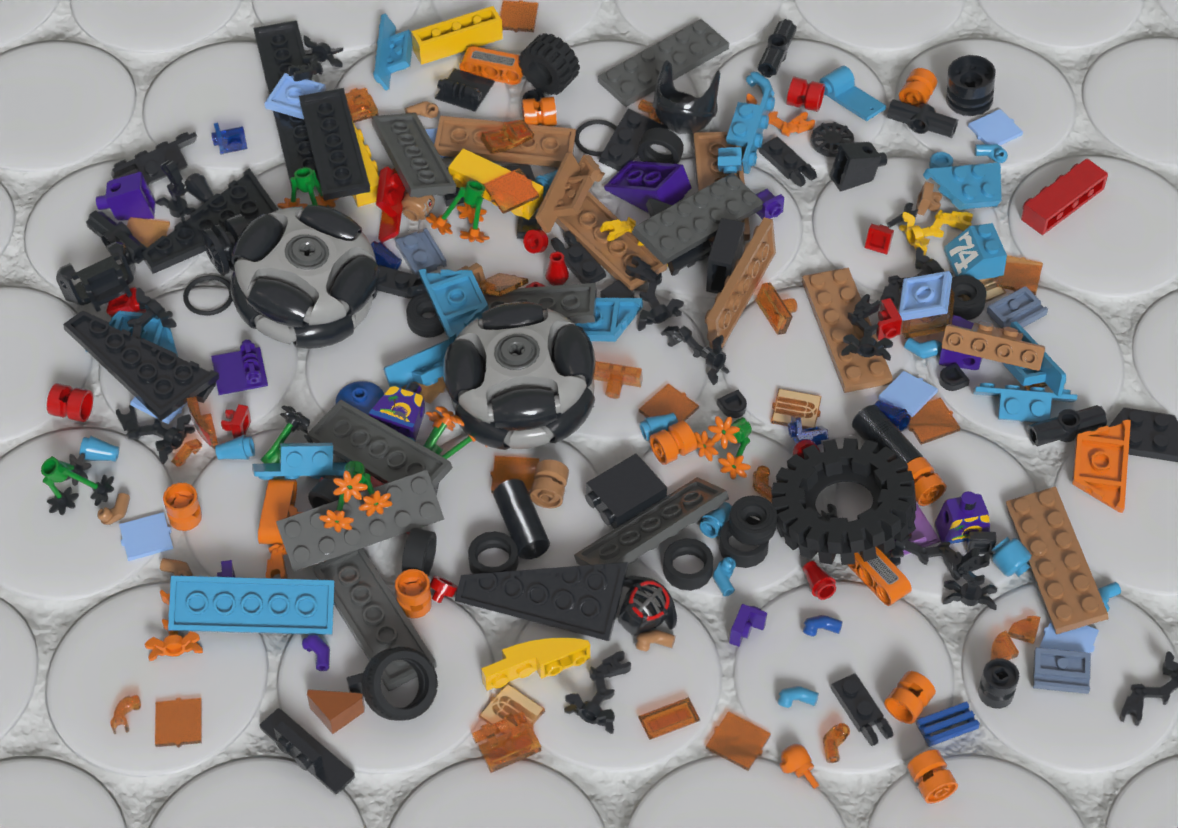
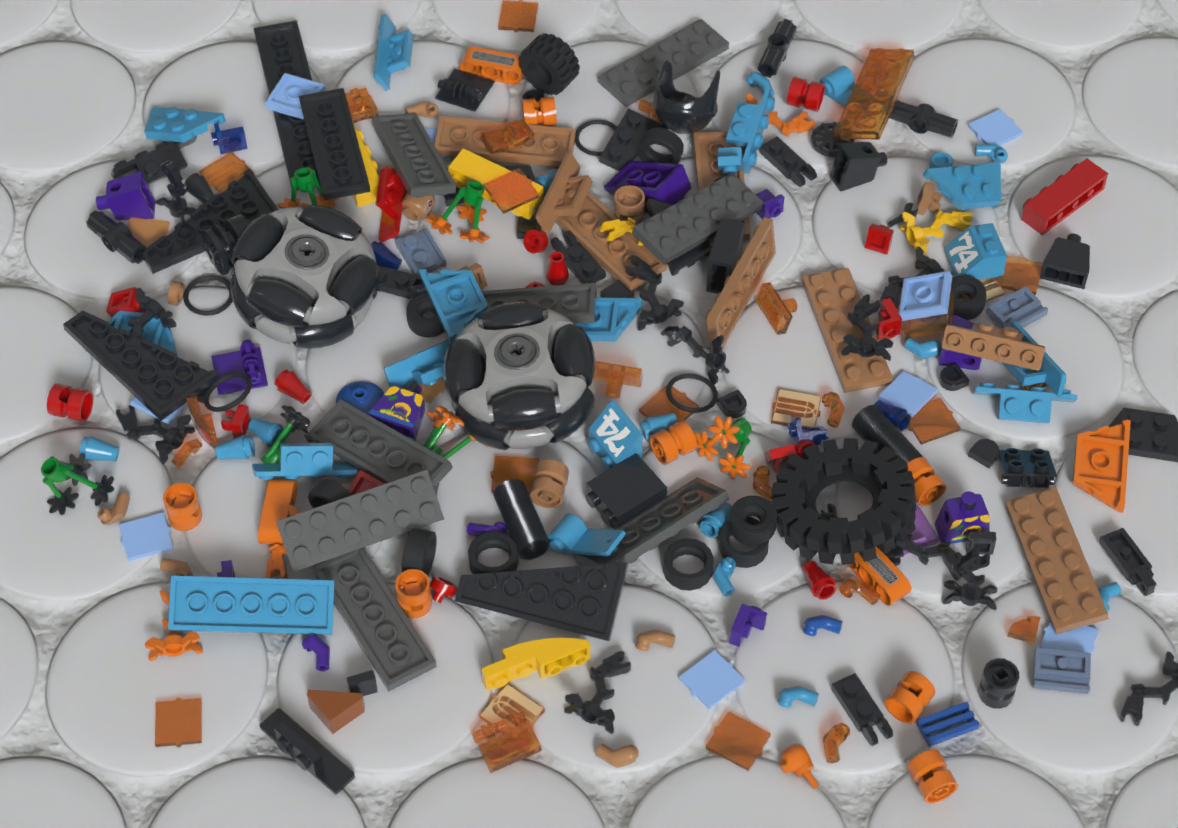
(99, 281): black piece -> none
(124, 706): clear orange arm -> none
(175, 293): none -> medium nougat tile
(179, 124): none -> dark azure wing
(224, 171): none -> clear orange piece
(234, 403): none -> black tyre
(265, 430): none -> dark azure cone
(292, 386): none -> red cone
(320, 53): black piece -> none
(350, 485): orange plant -> none
(427, 683): black tyre -> none
(457, 35): yellow brick -> none
(477, 529): none -> dark purple arm
(501, 284): clear orange piece -> none
(574, 537): none -> dark azure door
(589, 167): medium nougat tile -> none
(614, 436): none -> dark azure slope
(618, 757): none -> medium nougat arm
(629, 202): none -> medium nougat wheel
(639, 610): black piece -> none
(669, 718): clear orange tile -> none
(688, 409): none -> black tyre
(711, 679): none -> light blue piece
(778, 455): none -> red tile
(837, 408): none -> clear orange arm
(862, 588): none -> clear orange arm
(874, 94): none -> clear orange plate
(918, 87): orange wheel -> none
(970, 85): black wheel -> none
(985, 452): none -> black tile
(1003, 647): clear orange tile -> none
(1011, 557): dark azure head -> none
(1027, 463): none -> black hinge
(1067, 262): none -> black torso
(1067, 425): black piece -> none
(1129, 560): none -> black hinge

